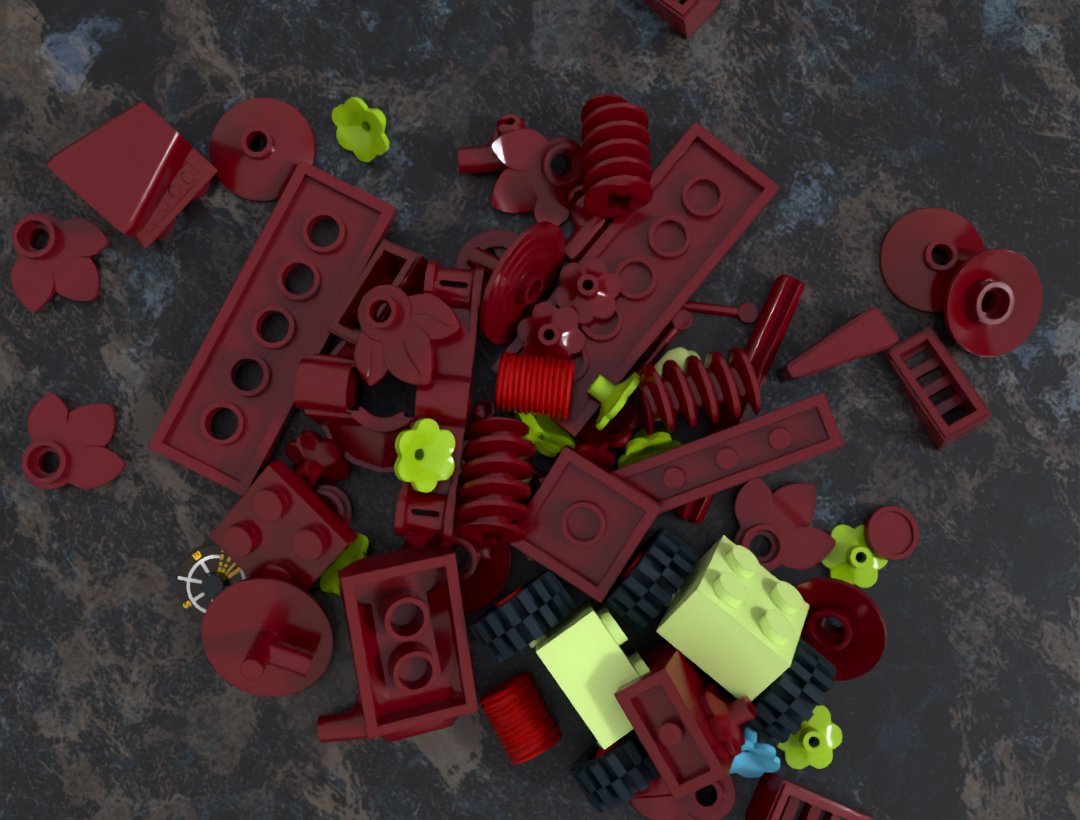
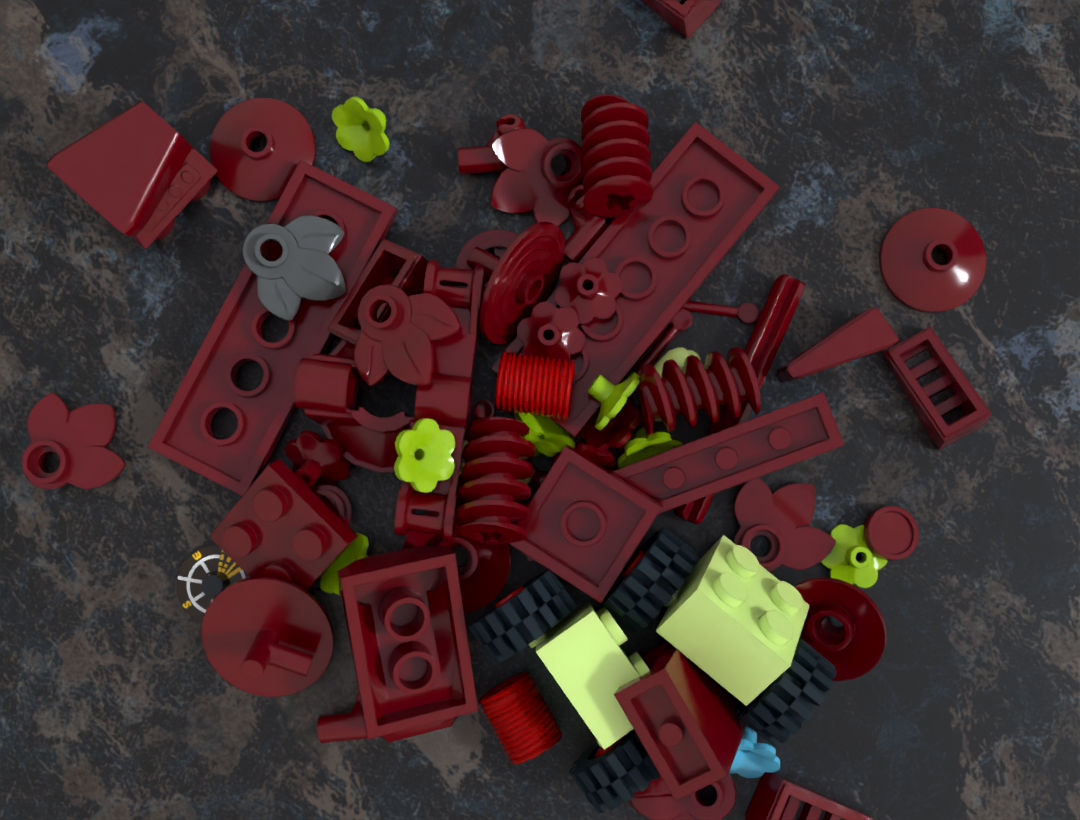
(62, 265): dark red plate -> none
(302, 269): none -> dark grey plate
(726, 717): dark red plant -> none
(819, 754): lime plant -> none
(1010, 304): dark red dish -> none

